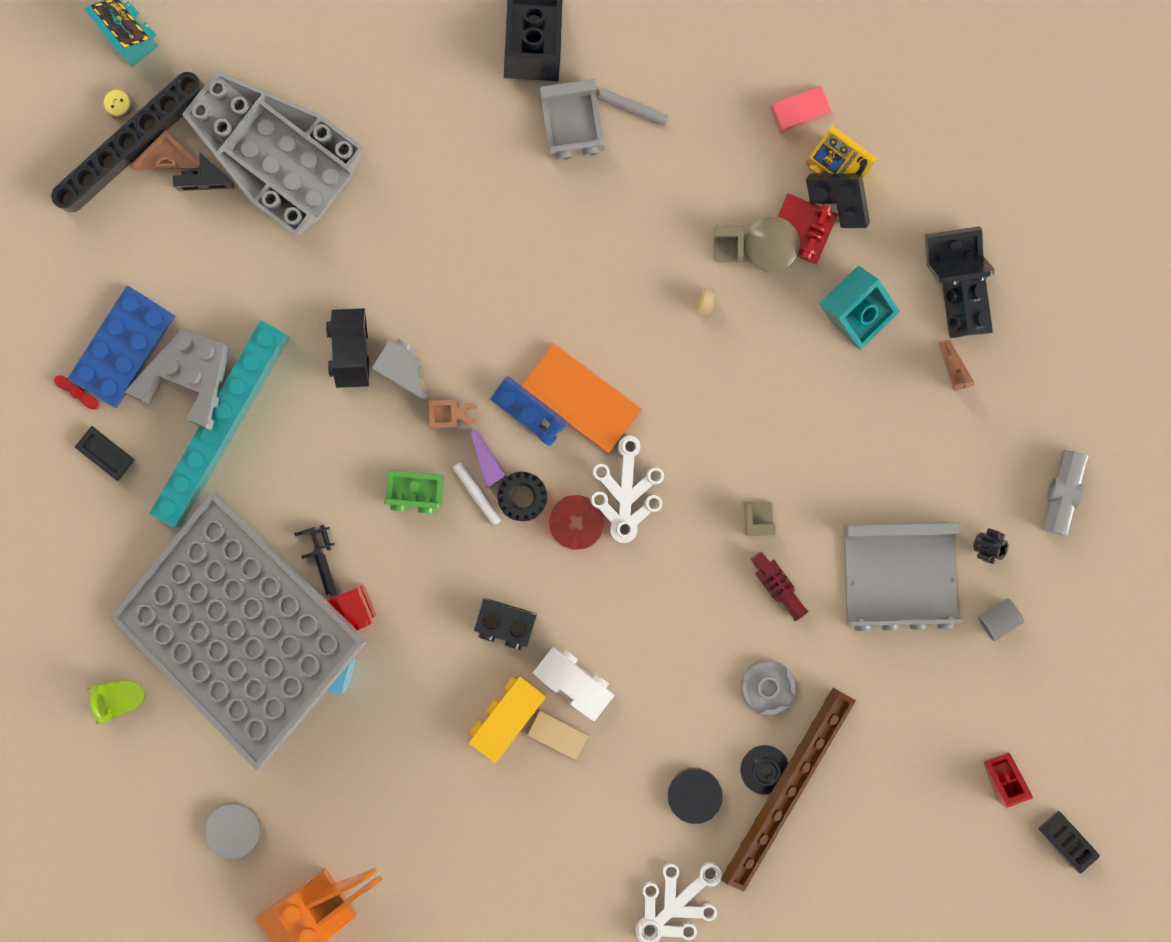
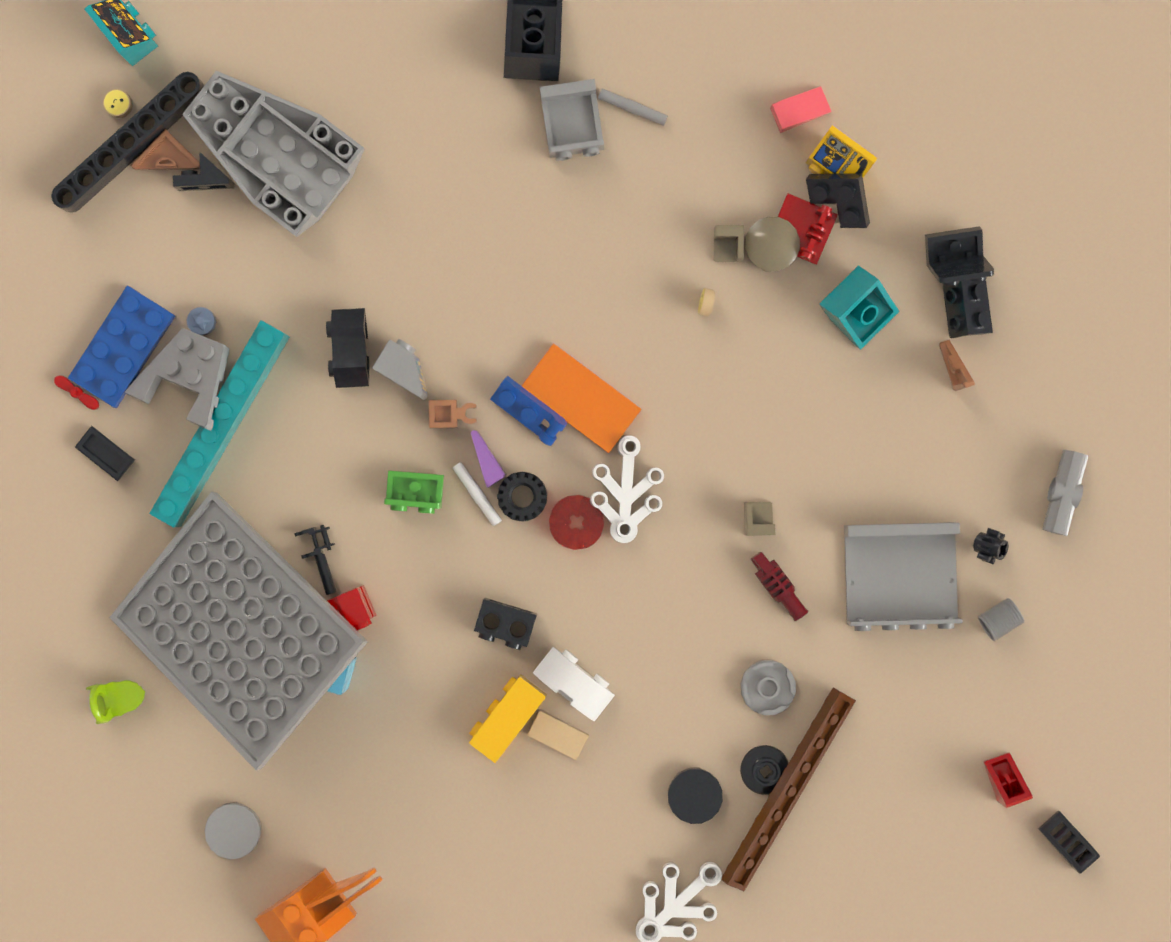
(201, 321): none -> sand blue tile

